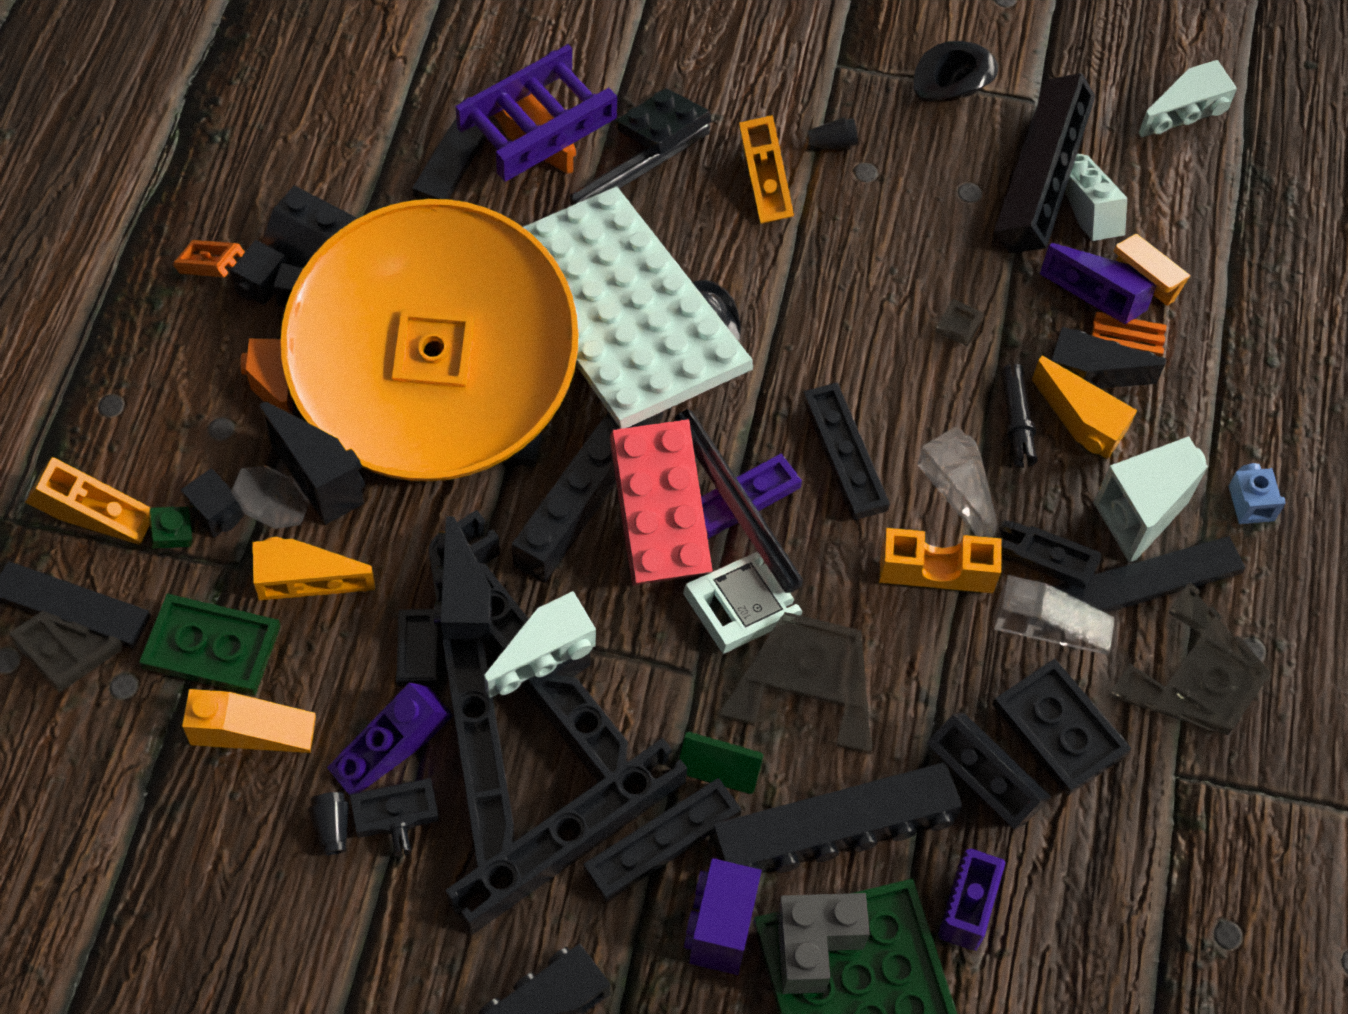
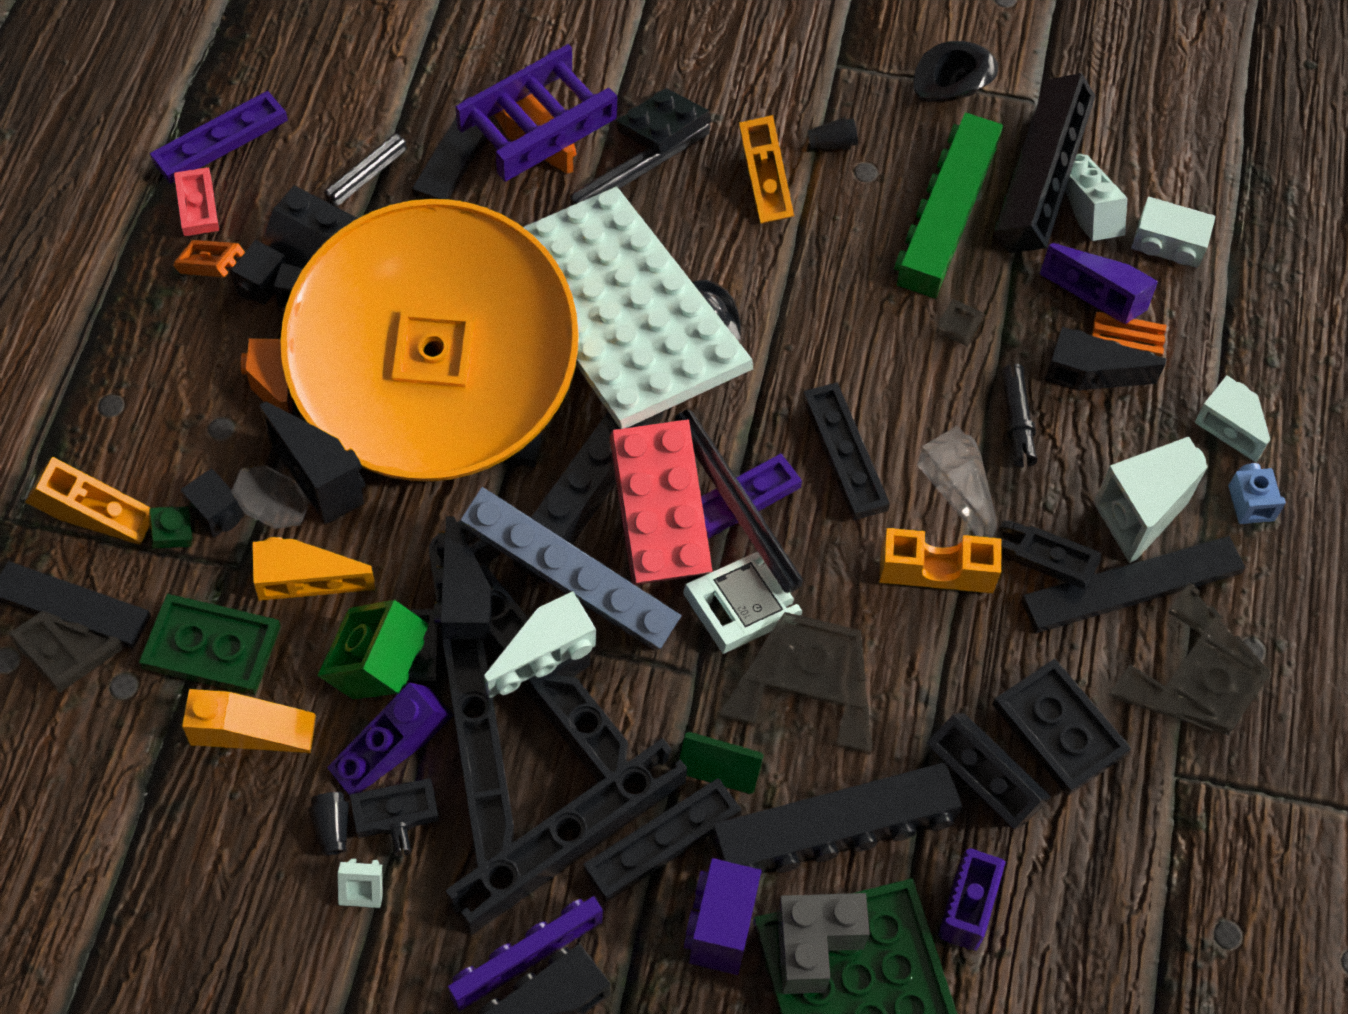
(196, 201): none -> coral plate
(219, 136): none -> dark purple plate
(360, 884): none -> light aqua tile
(365, 170): none -> axle
(374, 650): none -> green brick
(511, 961): none -> dark purple plate
(569, 569): none -> sand blue brick
(949, 205): none -> green brick
(1052, 616): clear slope -> none
(1085, 410): light orange slope -> none
(1154, 266): panel -> none
(1173, 232): none -> light aqua brick
(1195, 95): light aqua slope -> none
(1236, 418): none -> light aqua slope

